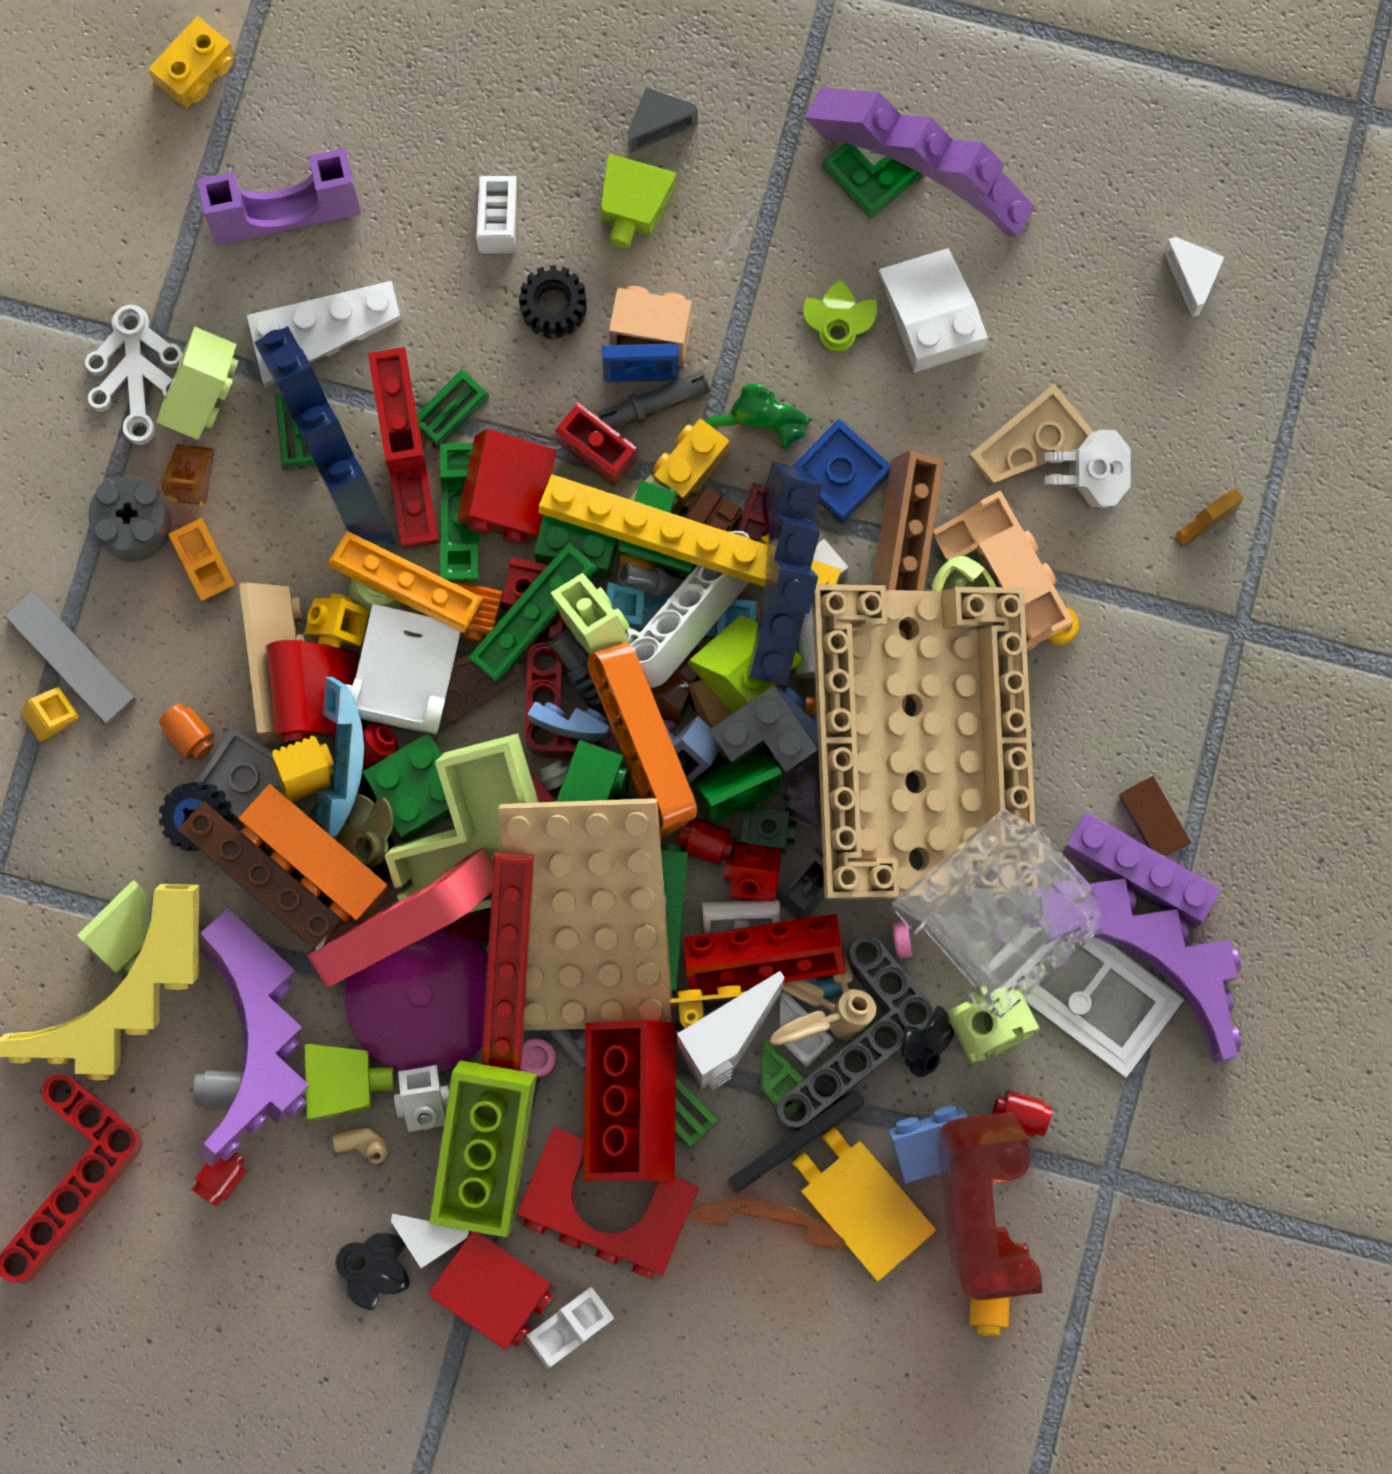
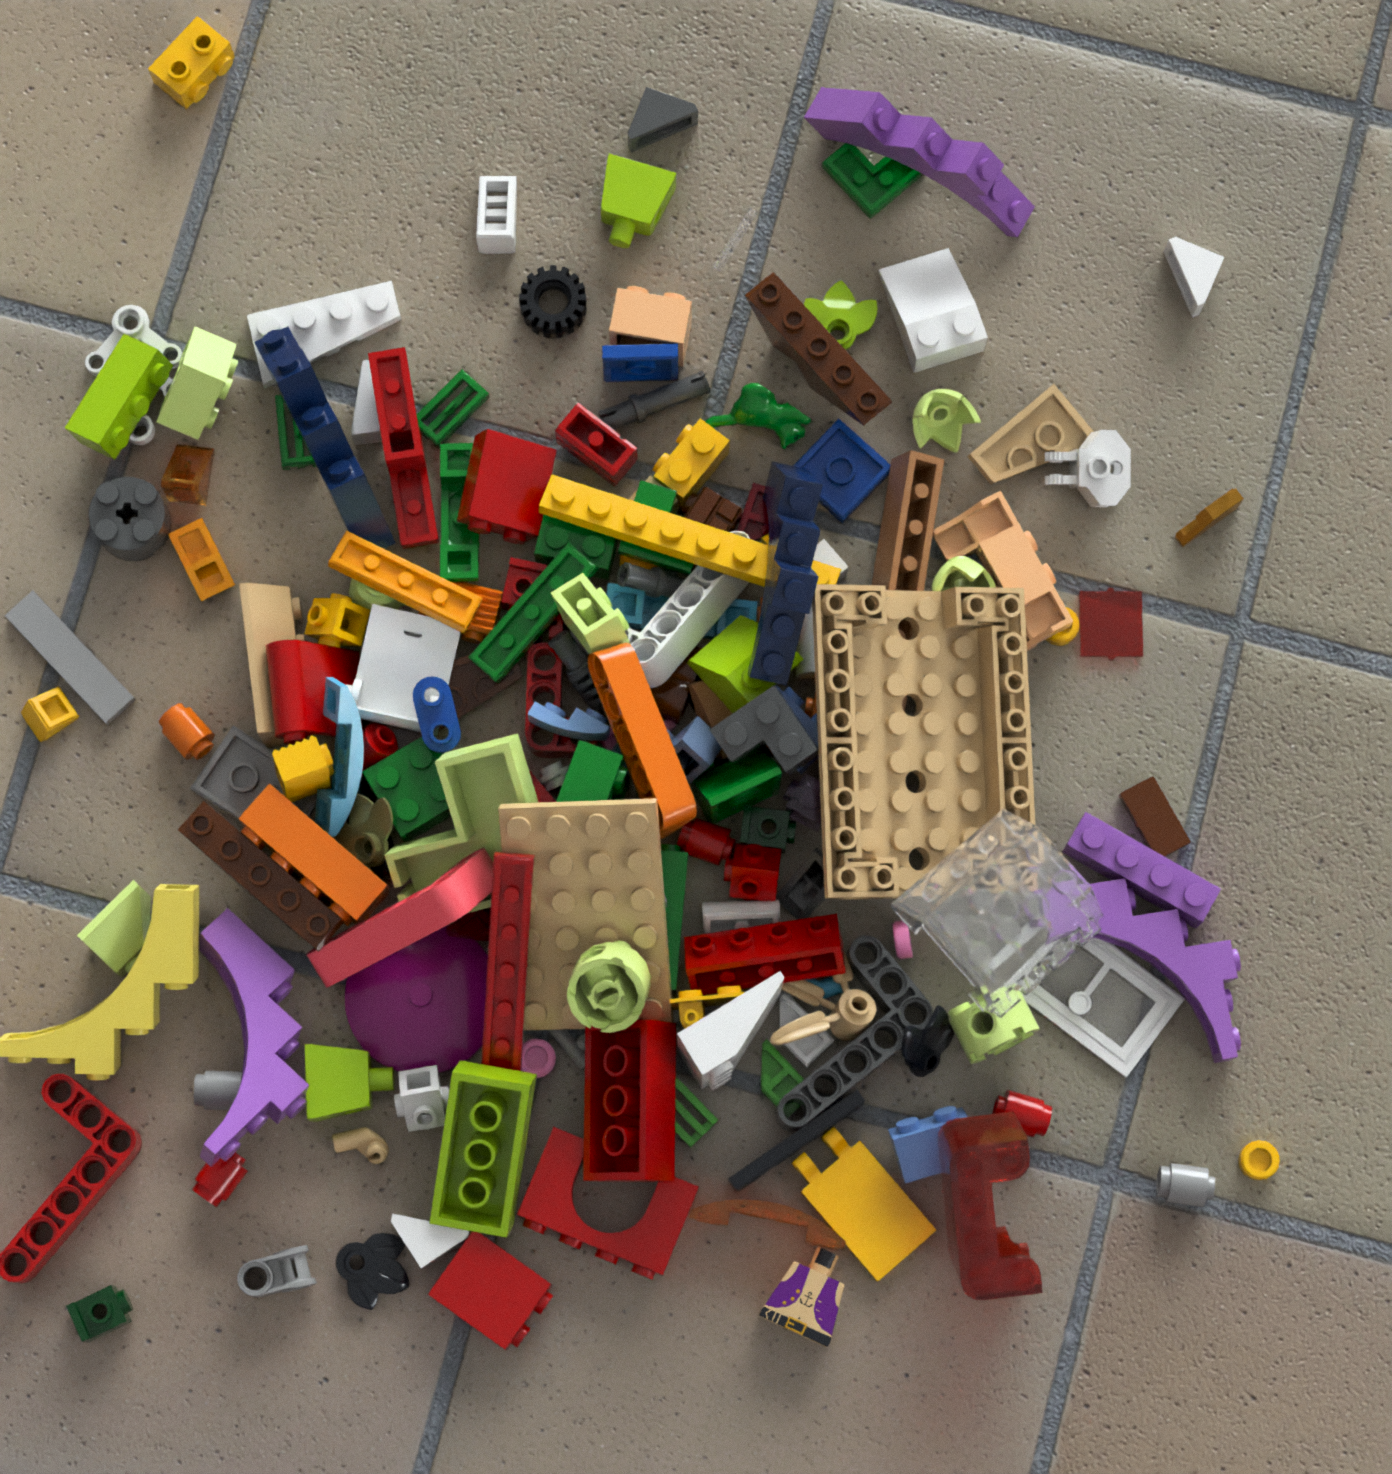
(90, 1327): none -> dark green brick
(119, 396): none -> lime brick
(186, 798): black wheel -> none
(242, 214): medium lavender arch -> none
(279, 1272): none -> light grey piece
(365, 419): none -> white slope
(436, 714): none -> blue plate
(569, 1328): white slope -> none
(609, 986): none -> yellowish green brick
(807, 1299): none -> torso
(817, 353): none -> reddish brown slope
(946, 423): none -> yellowish green piece
(989, 1316): yellow brick -> none
(1110, 624): none -> clear red piece
(1185, 1184): none -> light grey brick
(1258, 1160): none -> yellow tile

